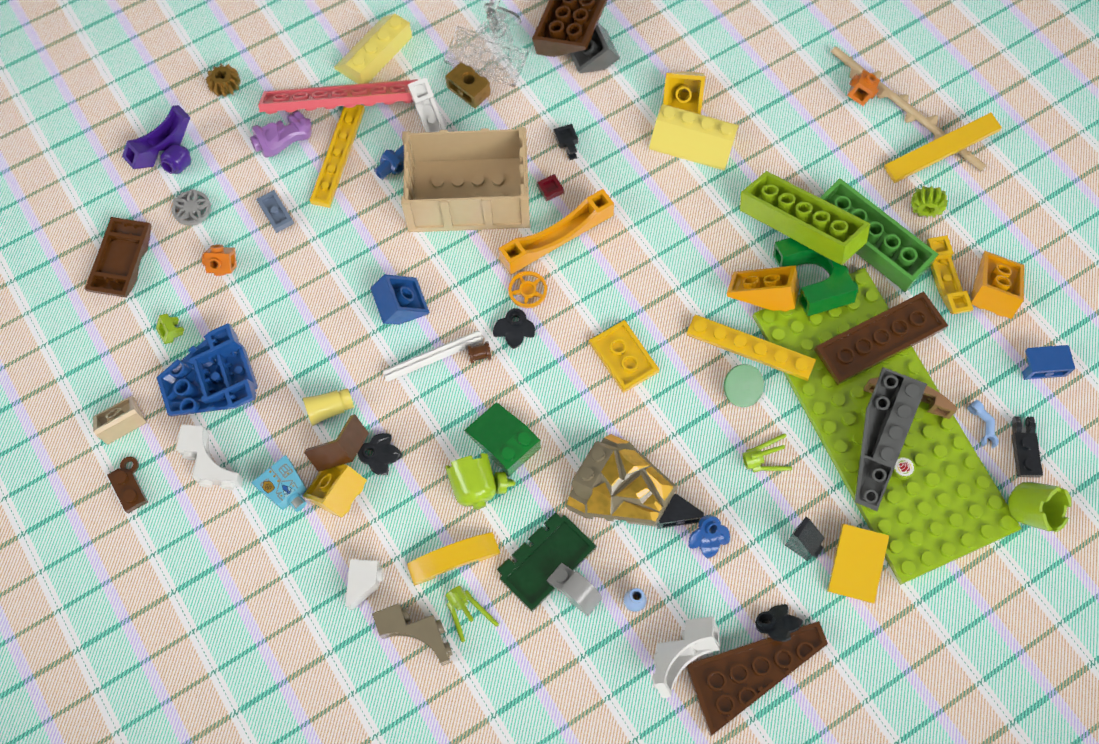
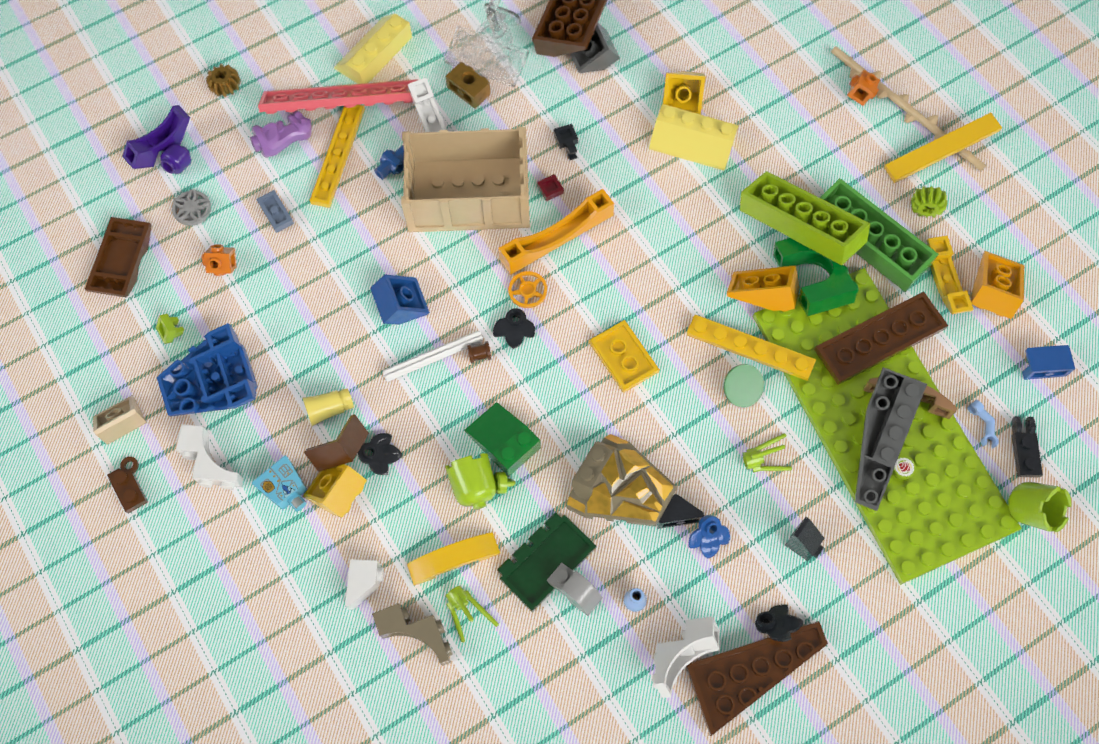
(858, 563): yellow tile -> none

